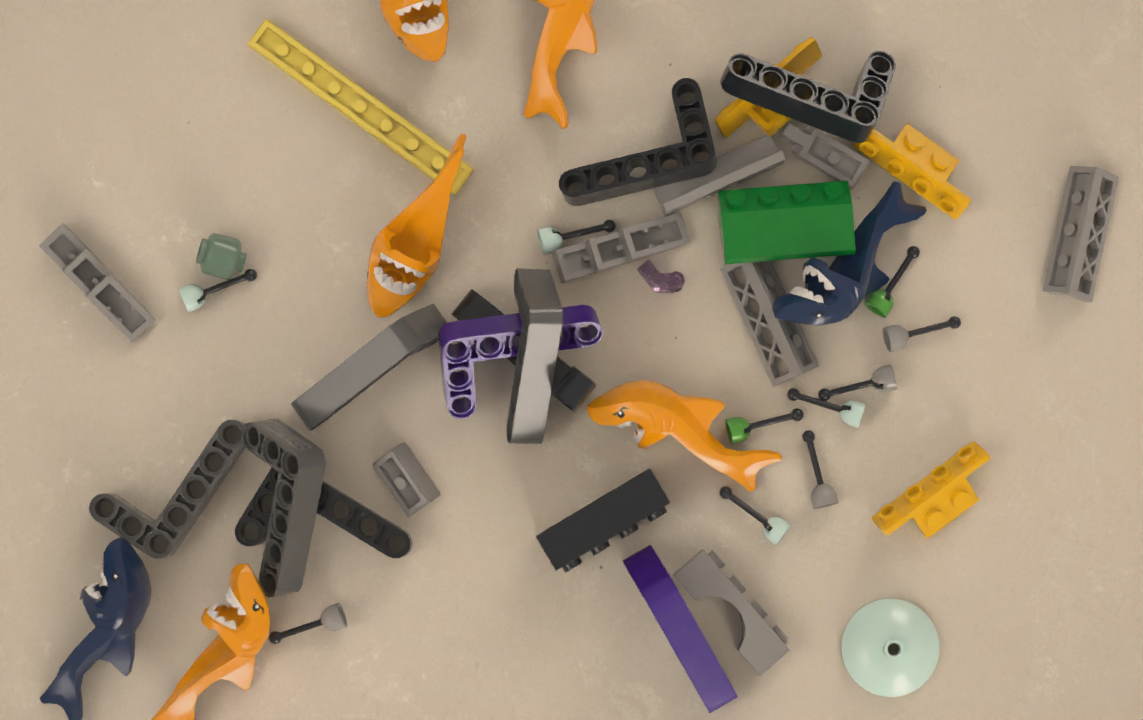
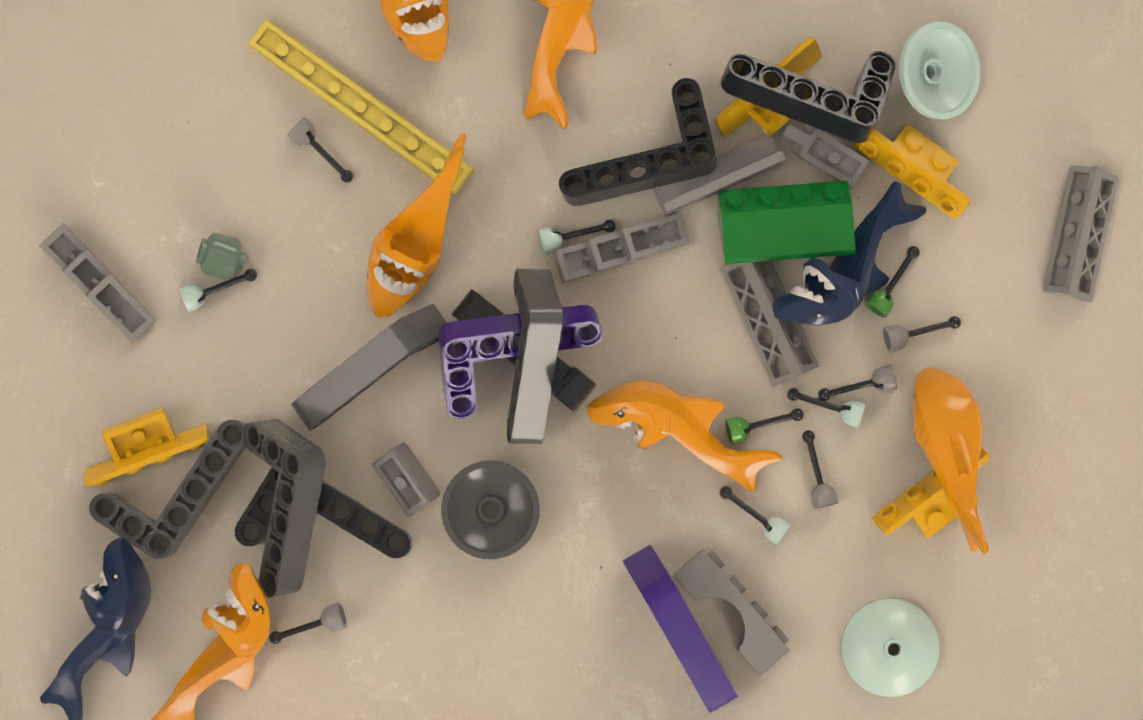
(140, 443): none -> yellow bracket
(304, 134): none -> hinge
(465, 513): none -> dark grey dish
(603, 519): black brick -> none
(661, 282): arm -> none
(950, 66): none -> light aqua dish
(951, 435): none -> light orange piece

